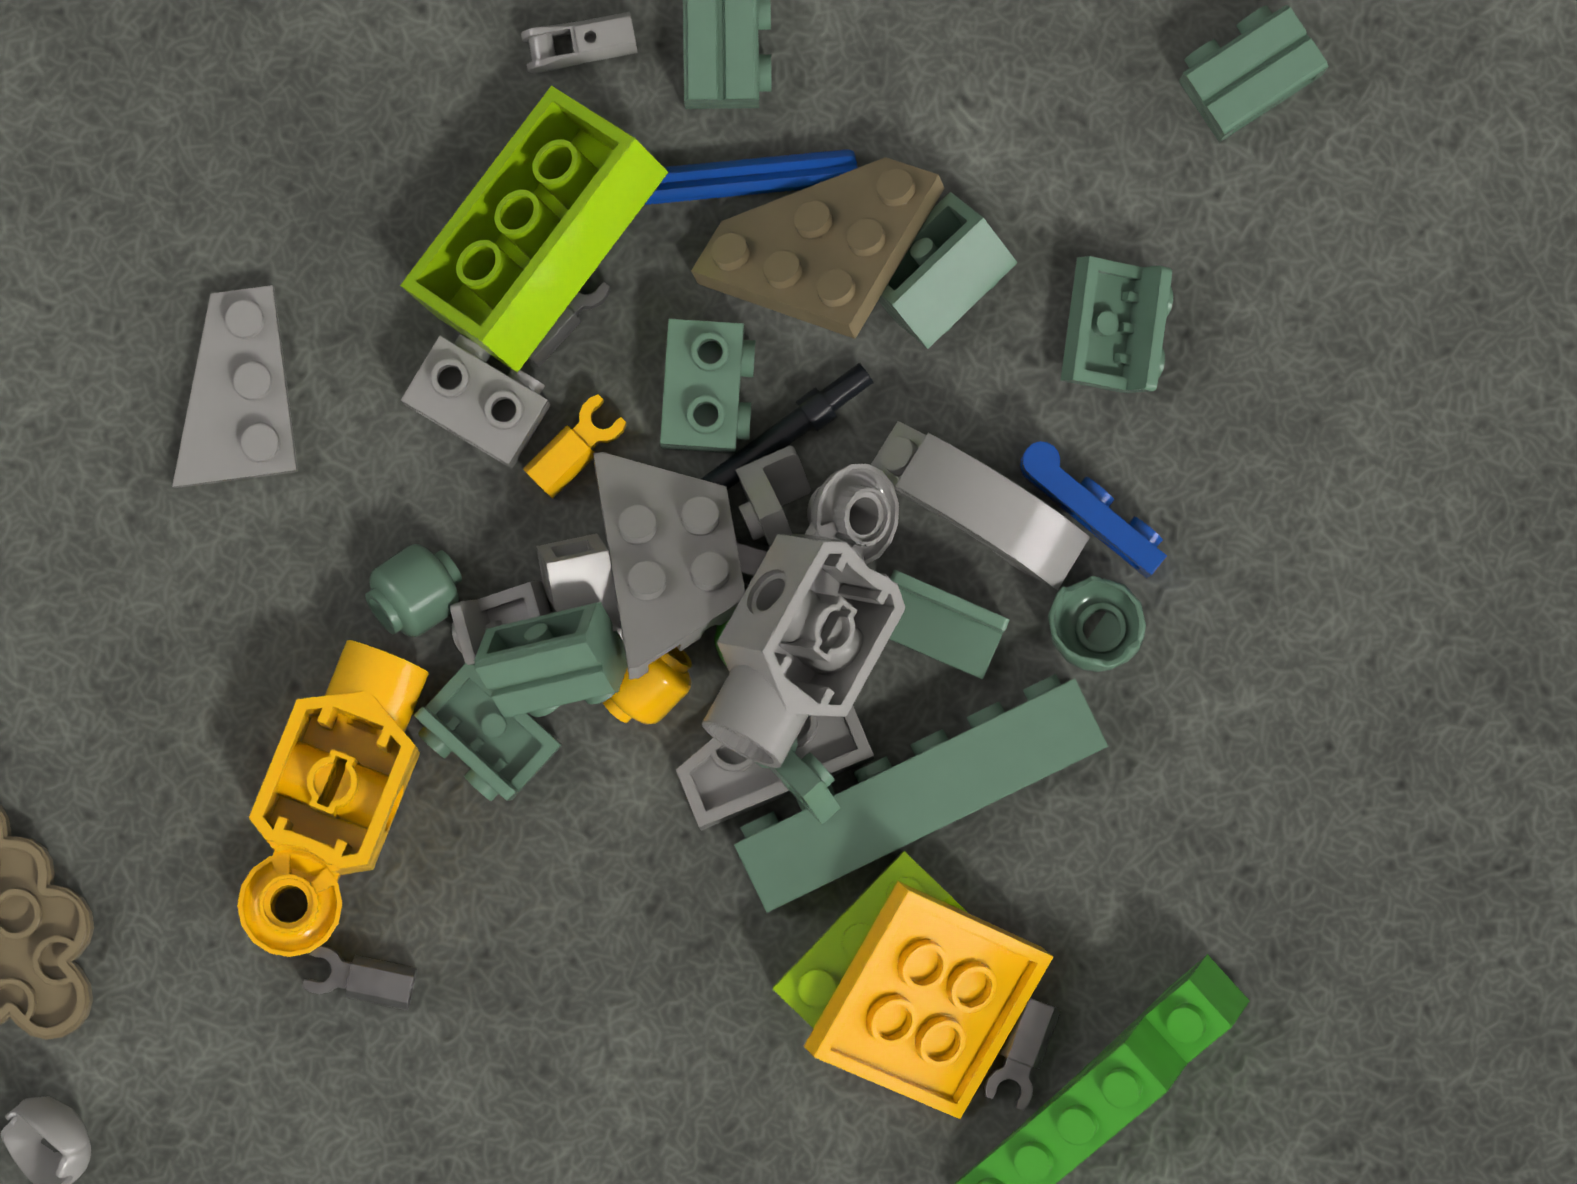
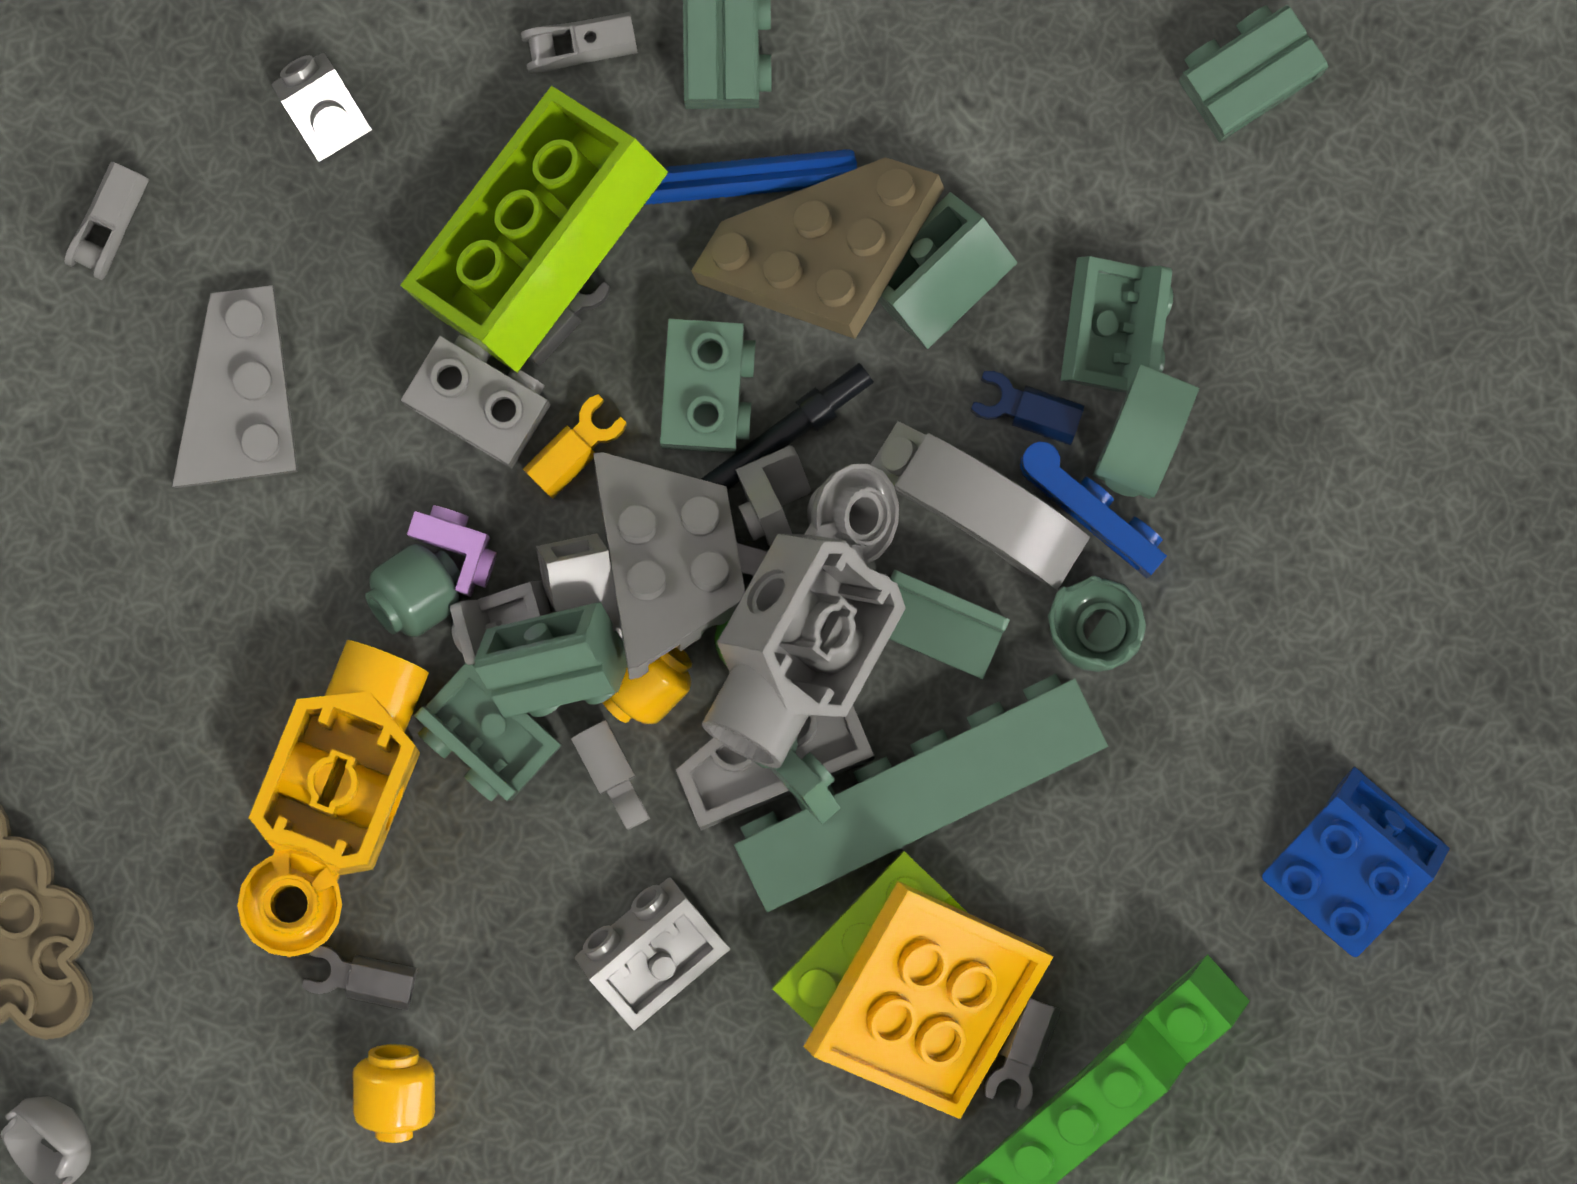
(111, 210): none -> light grey bar
(320, 105): none -> bracket
(393, 1092): none -> yellow head
(448, 531): none -> lavender bracket
(611, 772): none -> light grey bar
(650, 952): none -> light grey bracket
(1032, 409): none -> dark blue bar
(1145, 433): none -> sand green brick
(1357, 864): none -> blue bracket

